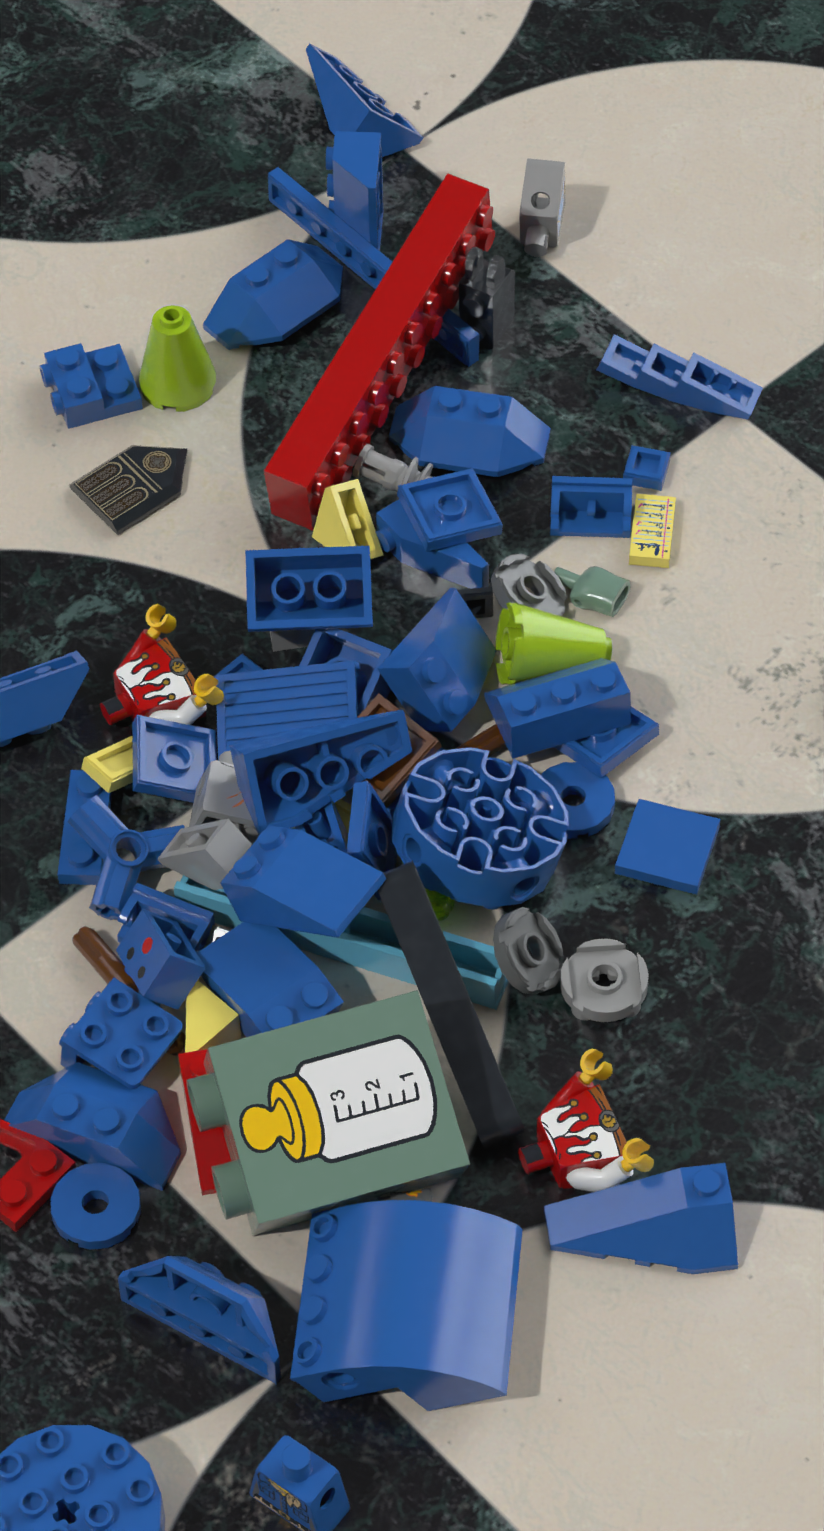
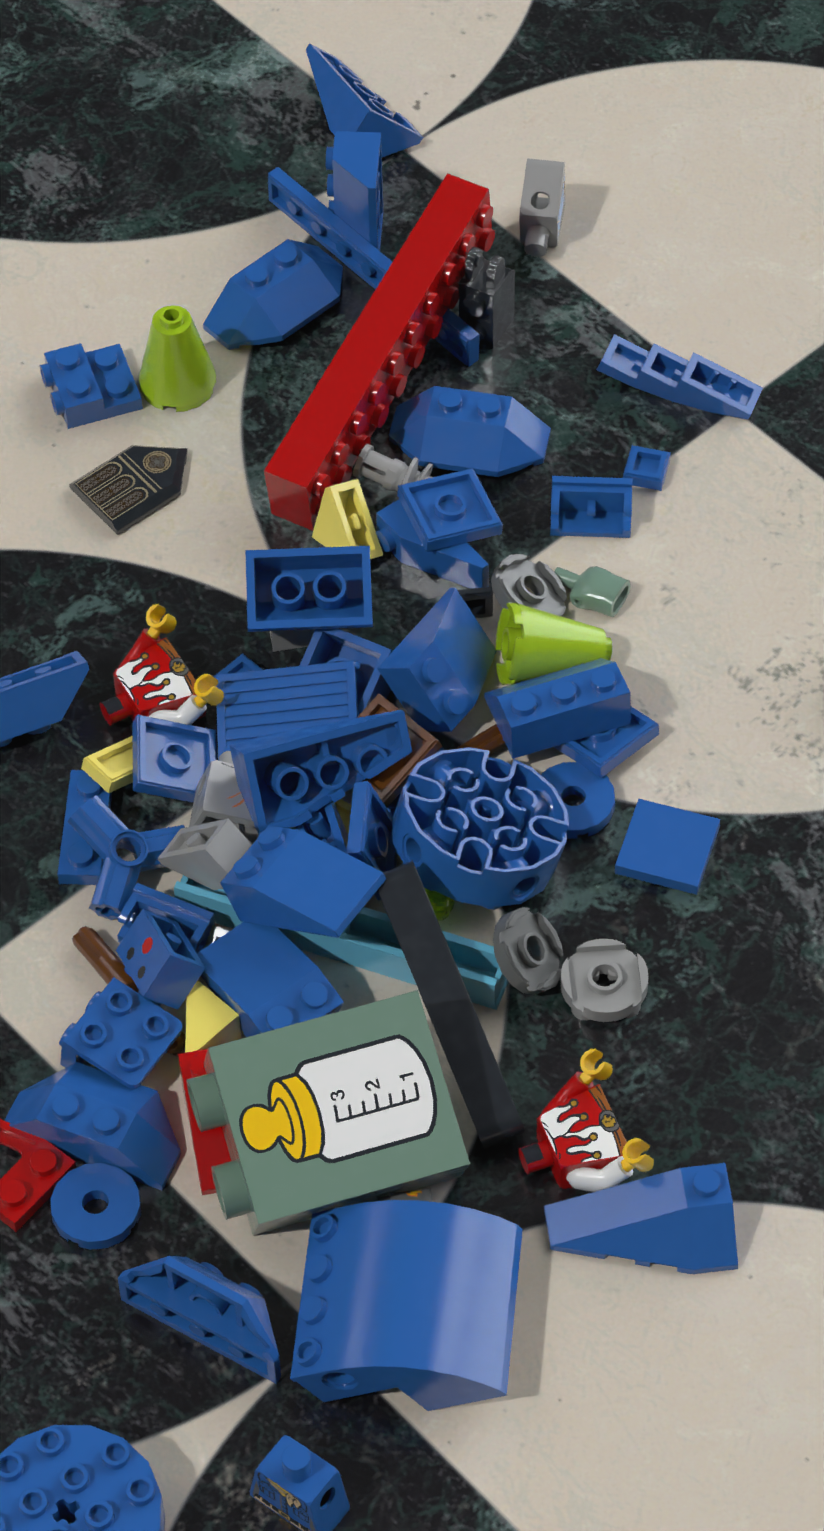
(652, 530): light yellow tile -> none

